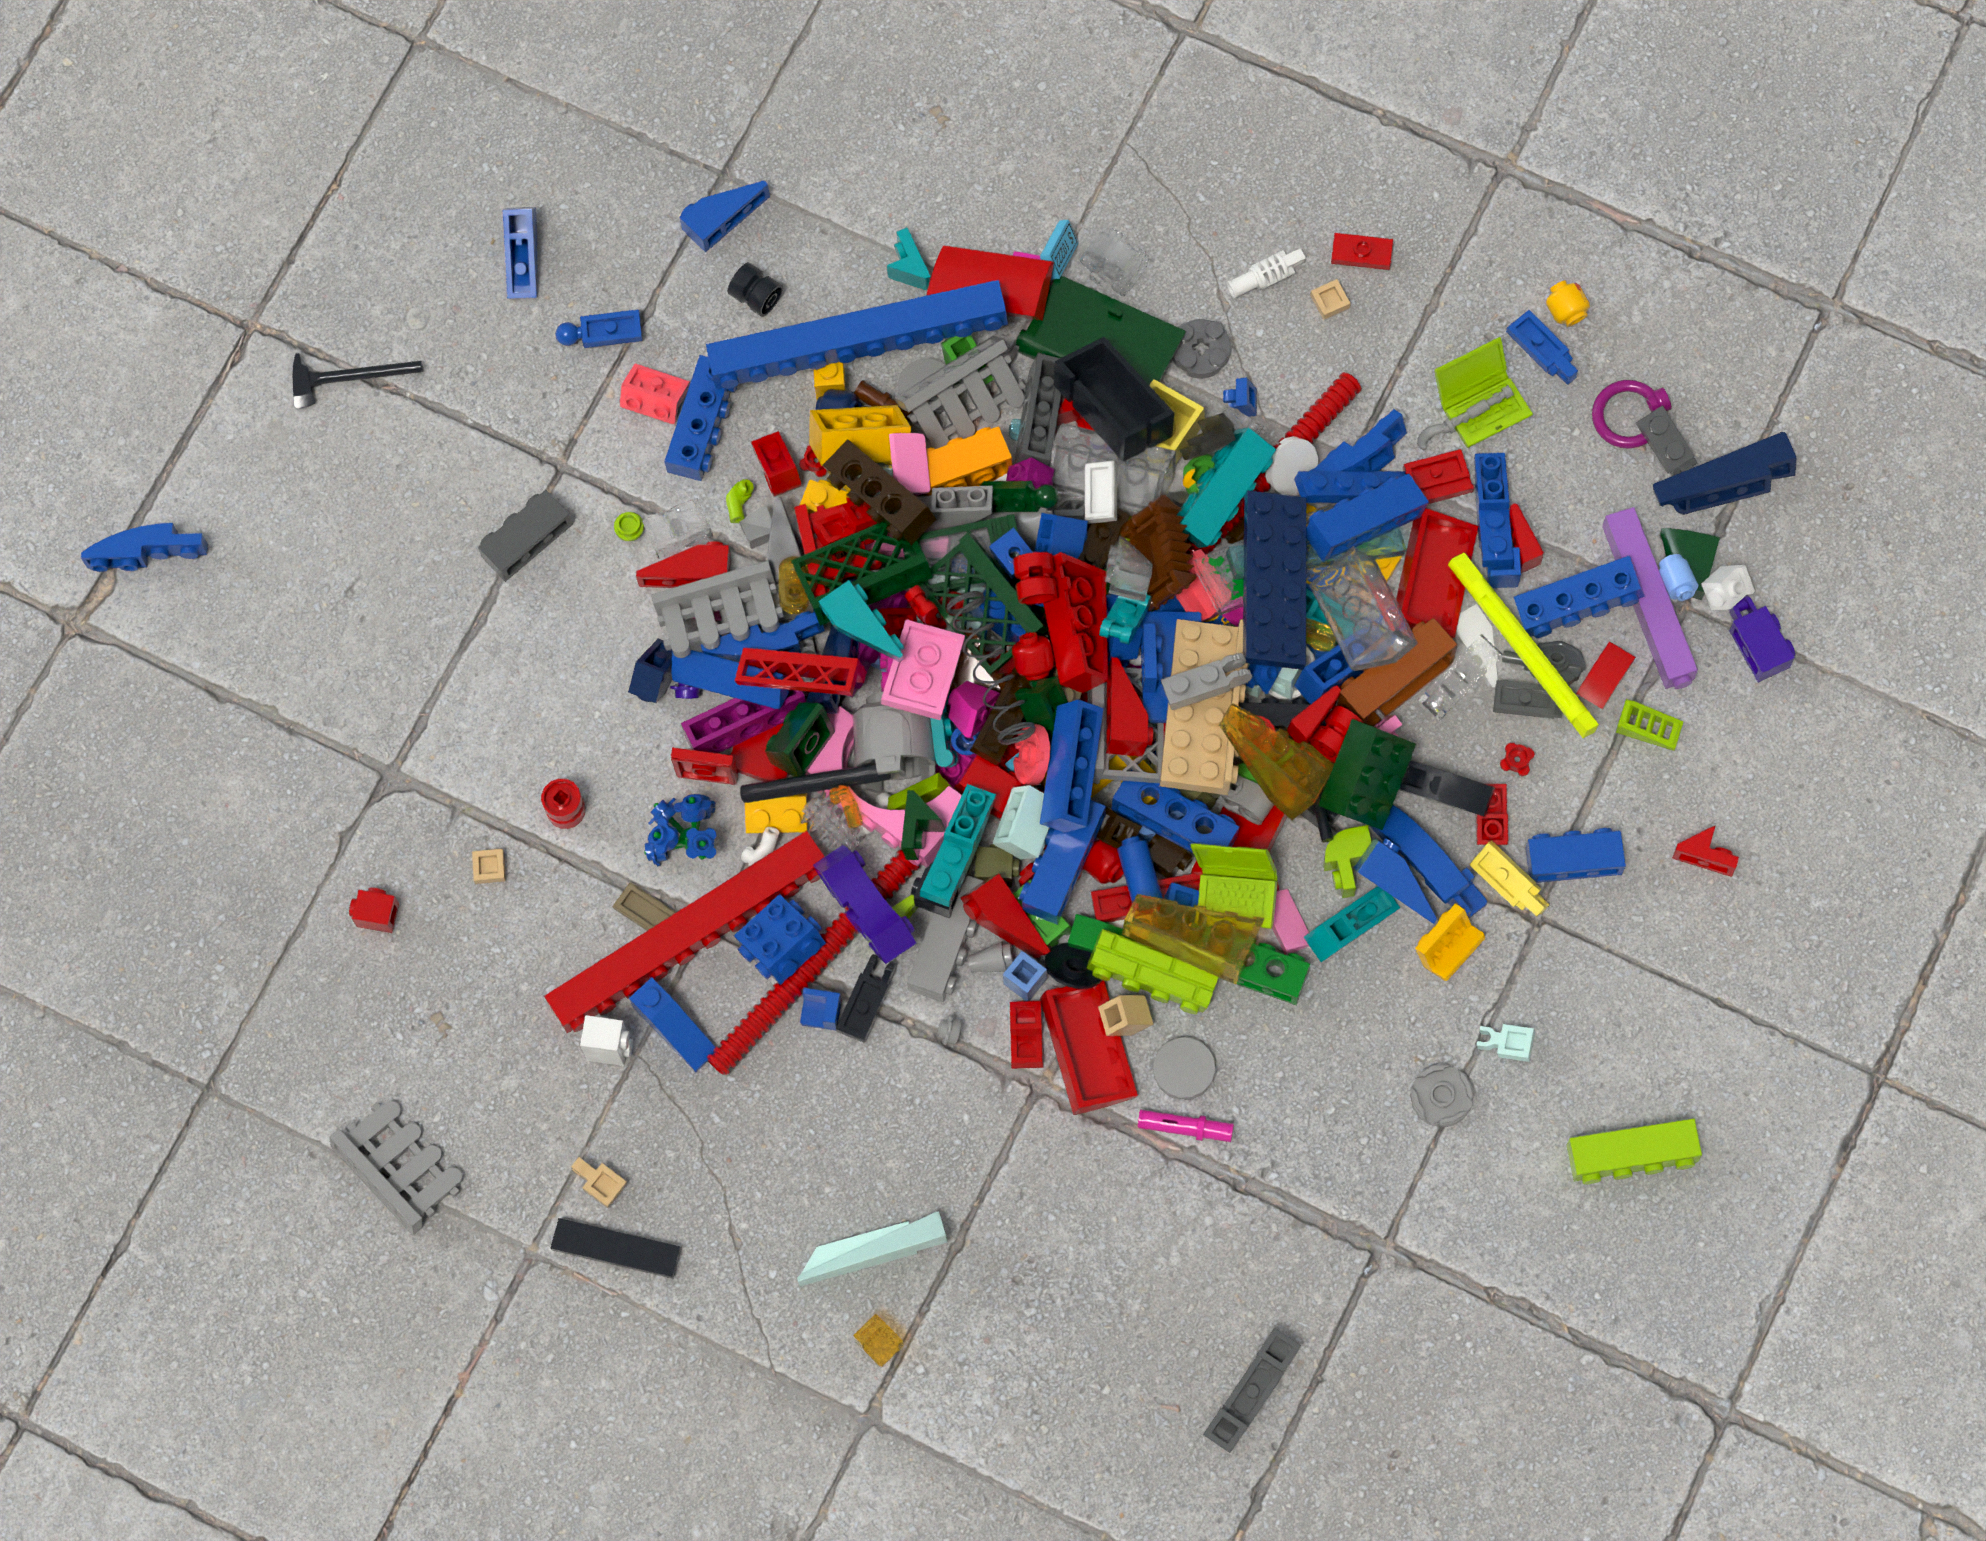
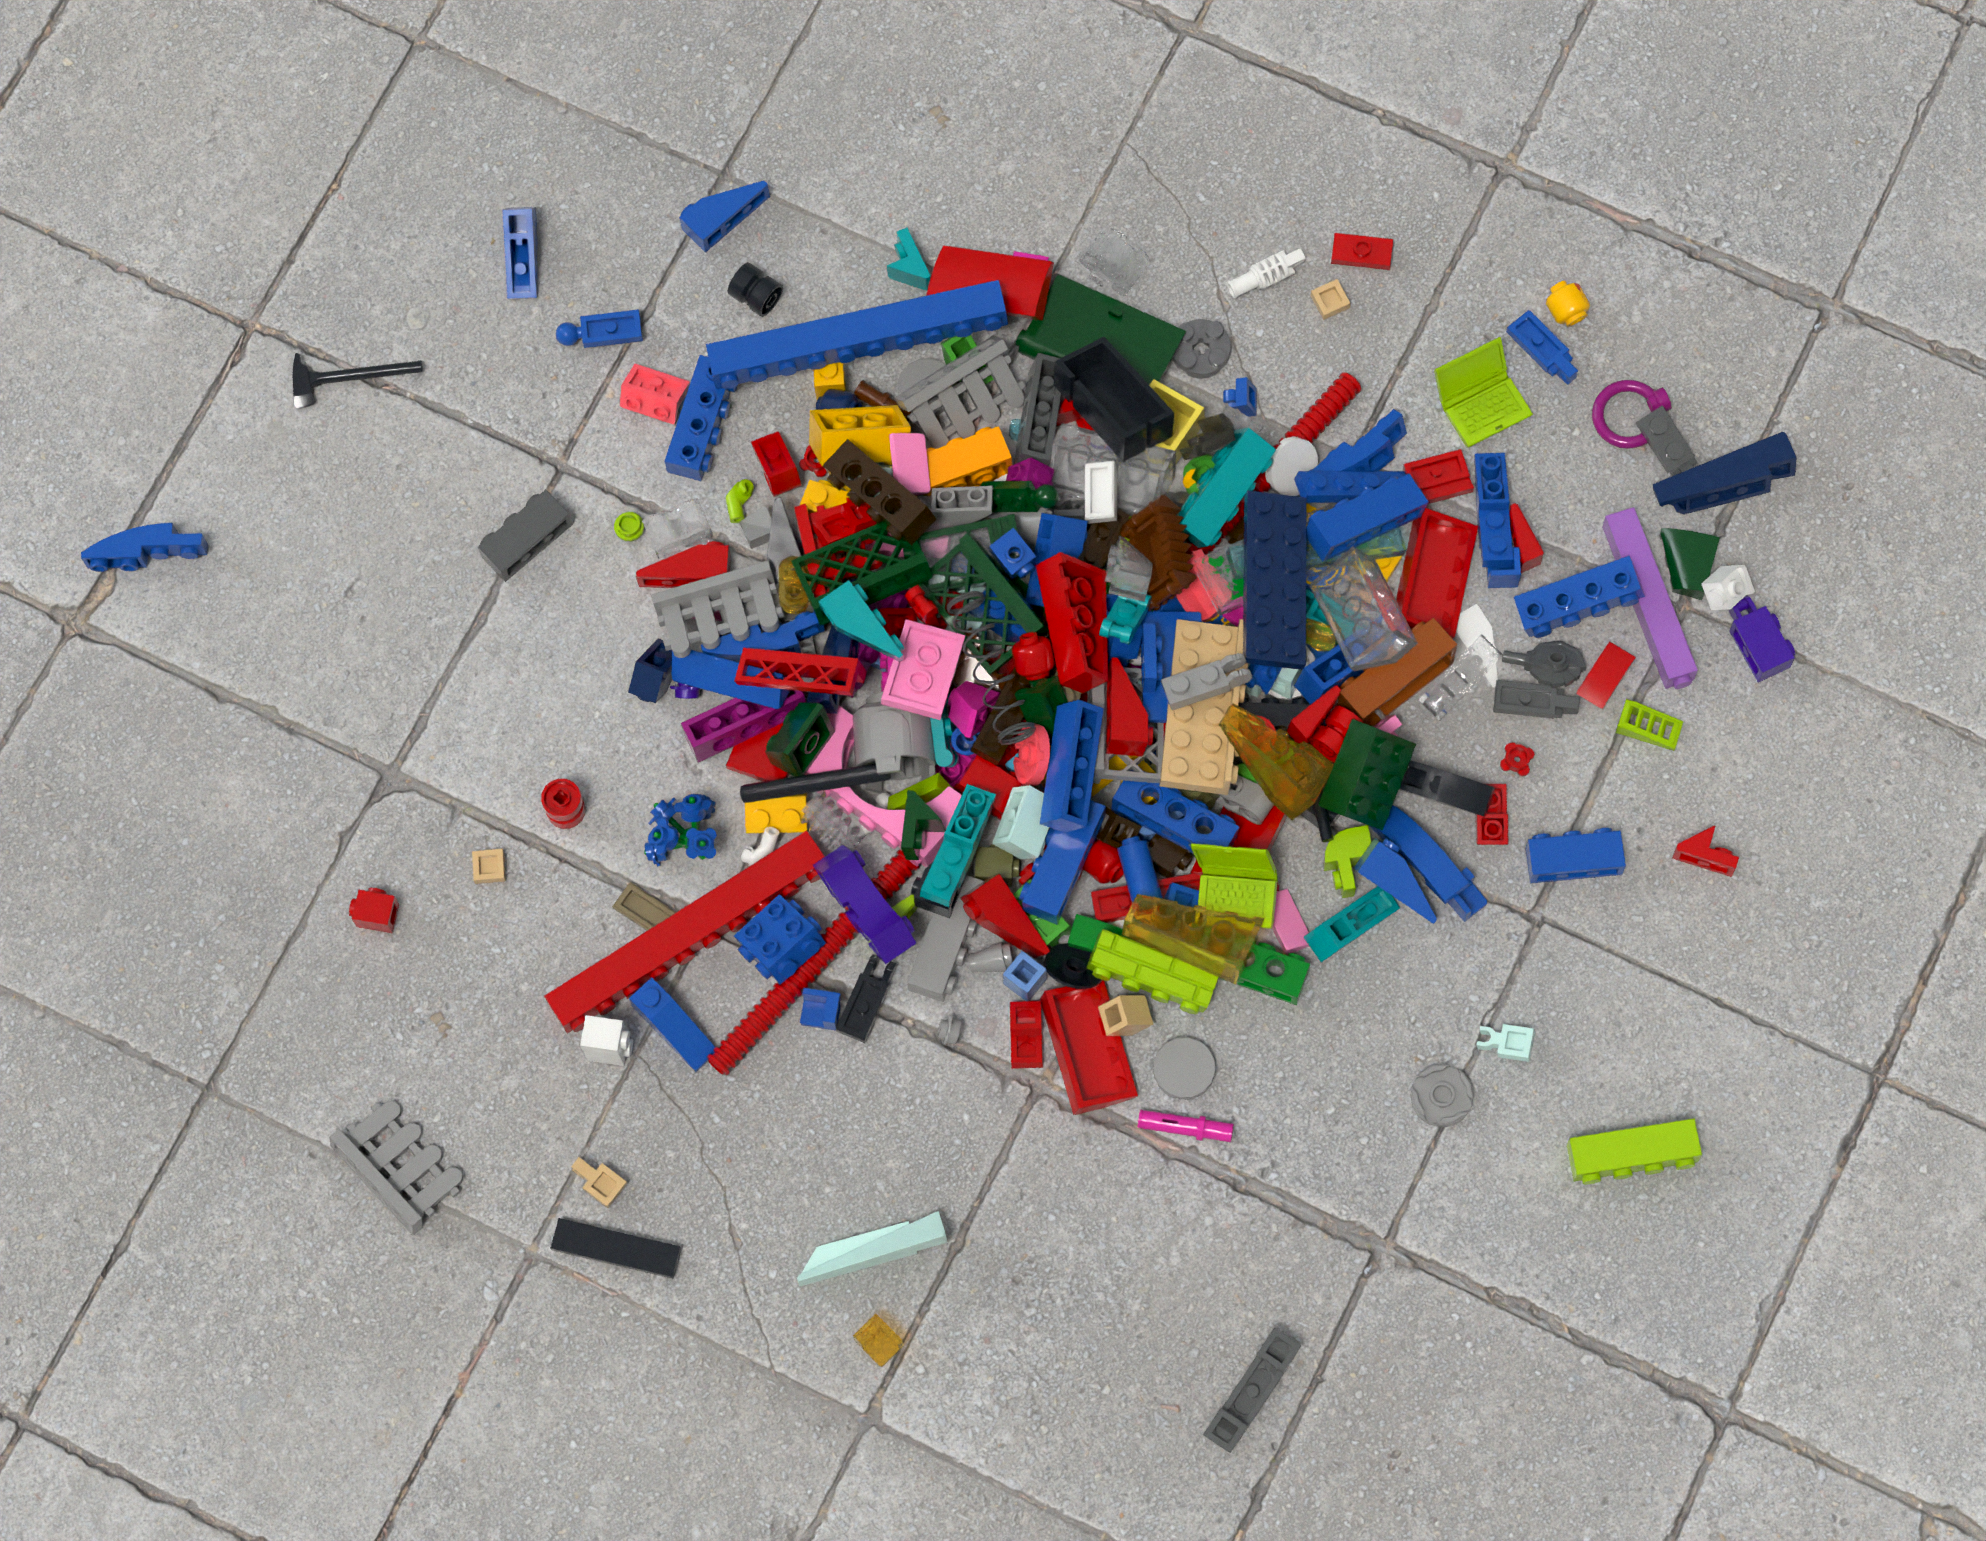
(704, 766): red tile -> none
(849, 804): clear yellow arm -> none
(1036, 588): red wheel -> none
(1060, 247): medium azure tile -> none
(1449, 943): yellow bracket -> none
(1472, 412): light grey piece -> none
(1509, 879): light yellow hinge -> none
(1523, 645): neon yellow piece -> none
(1678, 577): light blue brick -> none

